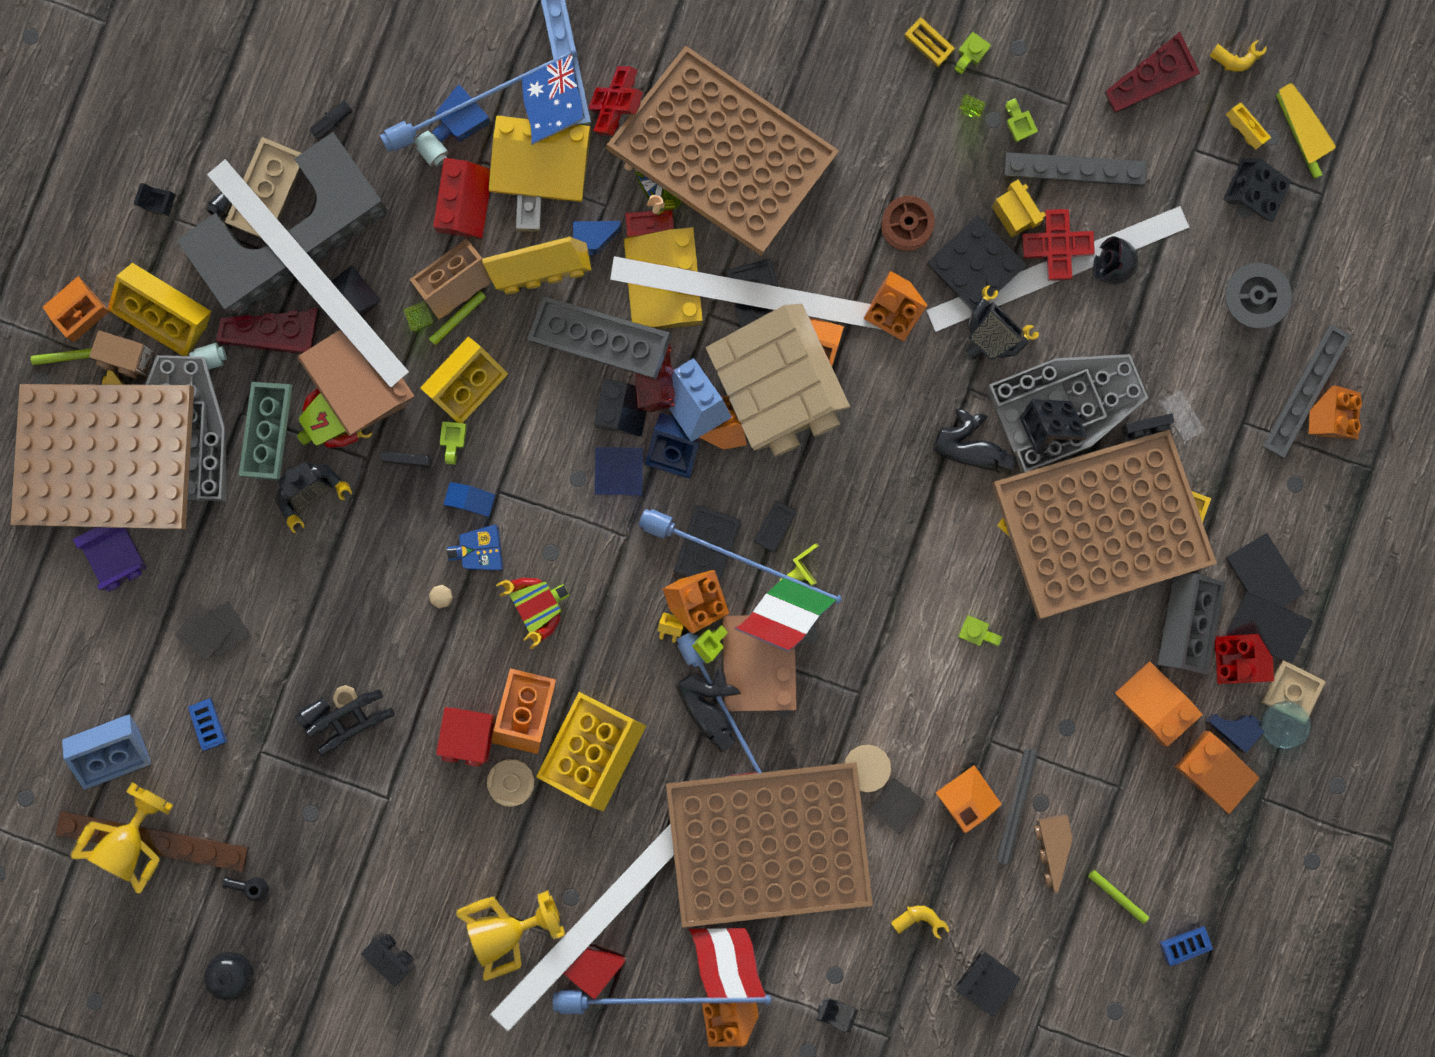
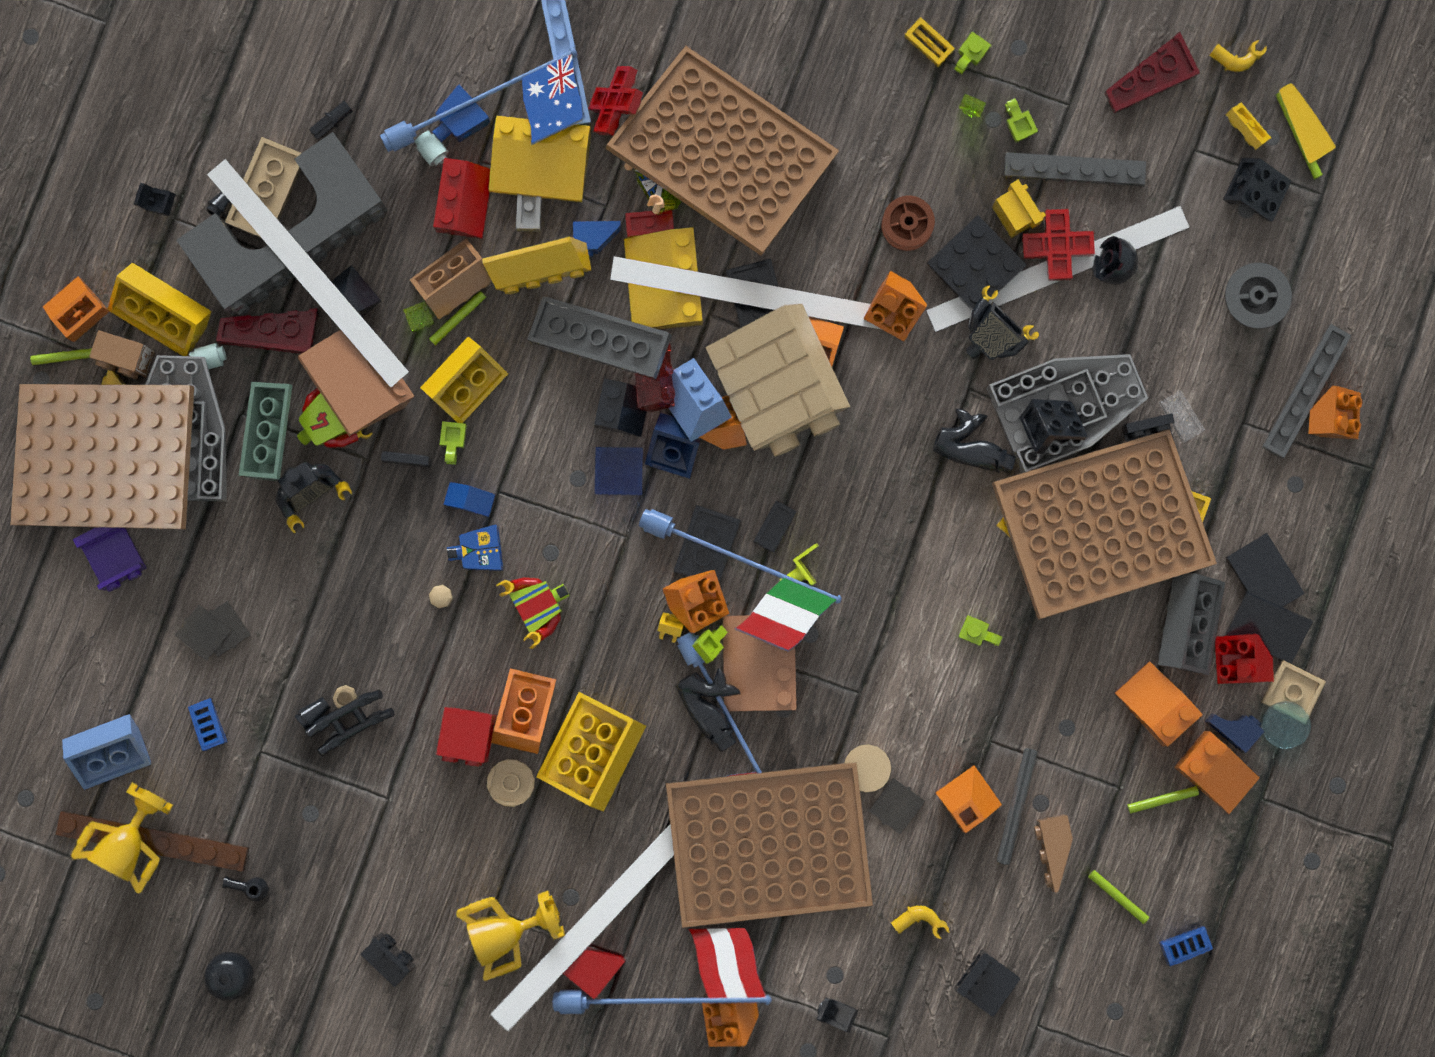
(1162, 799): none -> lime bar

